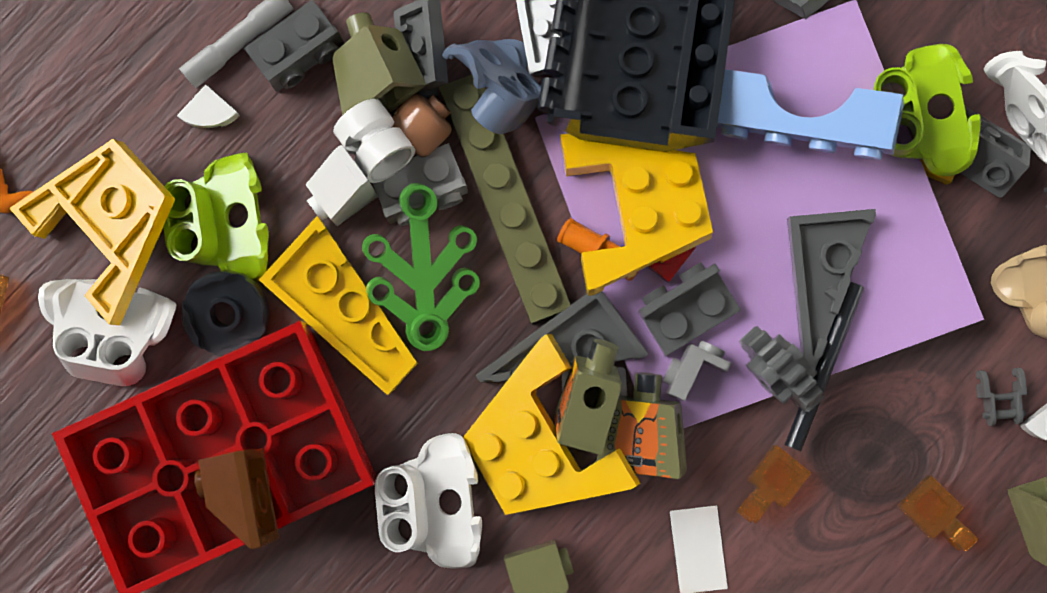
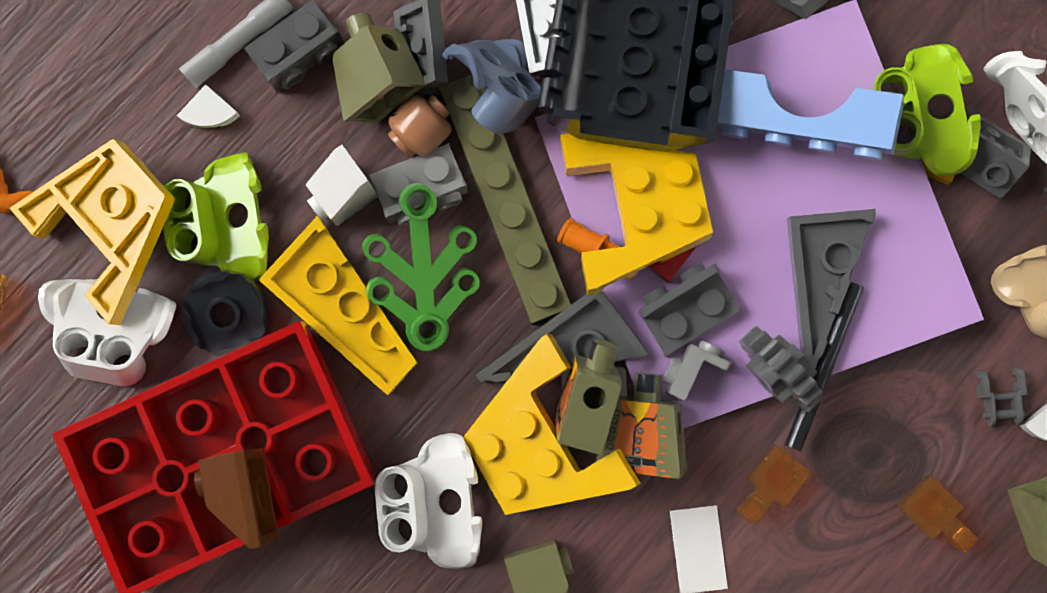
(376, 146): white wheel -> none

